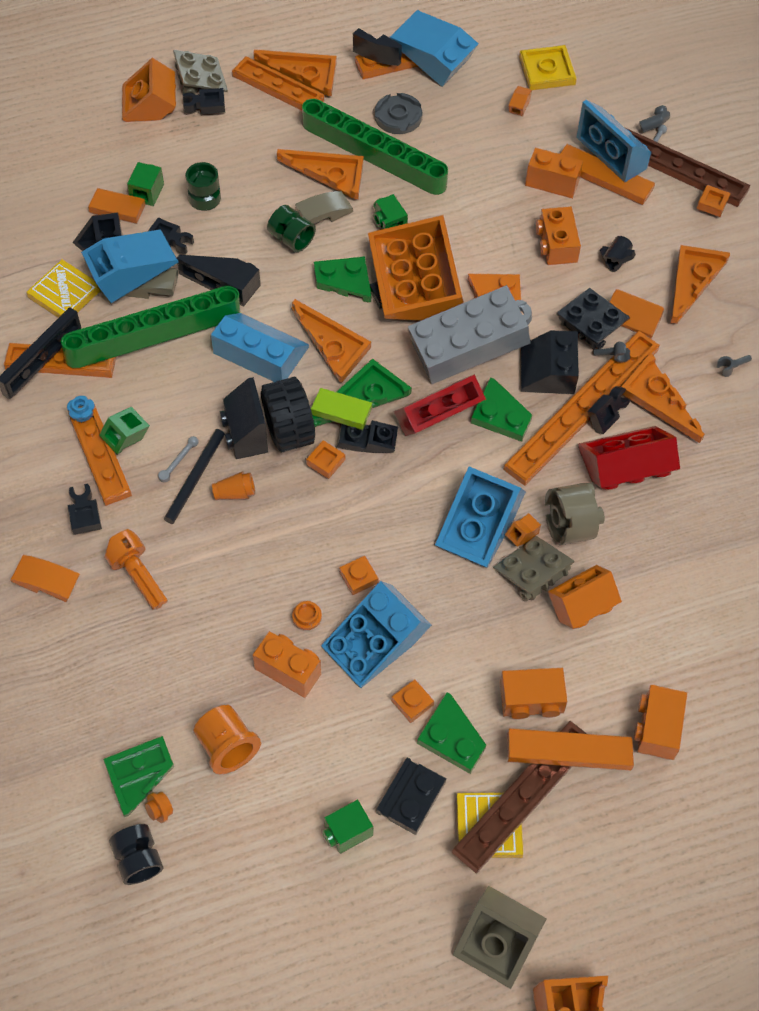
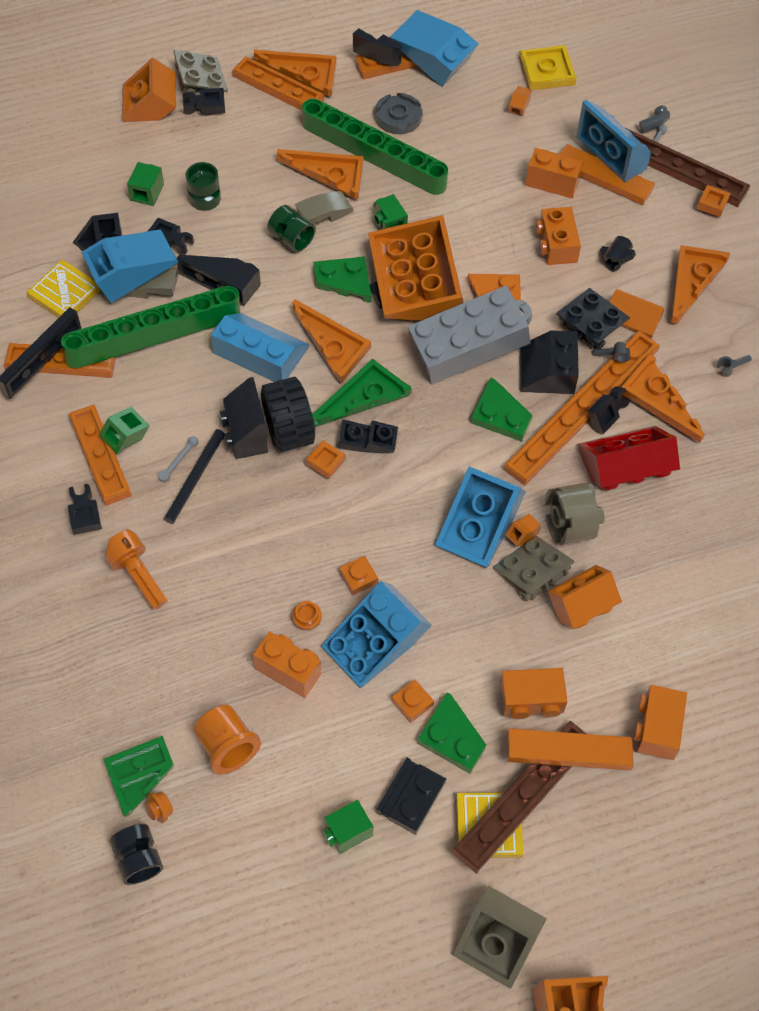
(45, 576): orange slope -> none
(81, 414): dark azure plate -> none
(107, 202): orange tile -> none
(234, 487): orange cone -> none
(341, 408): lime tile -> none
(439, 405): red brick -> none

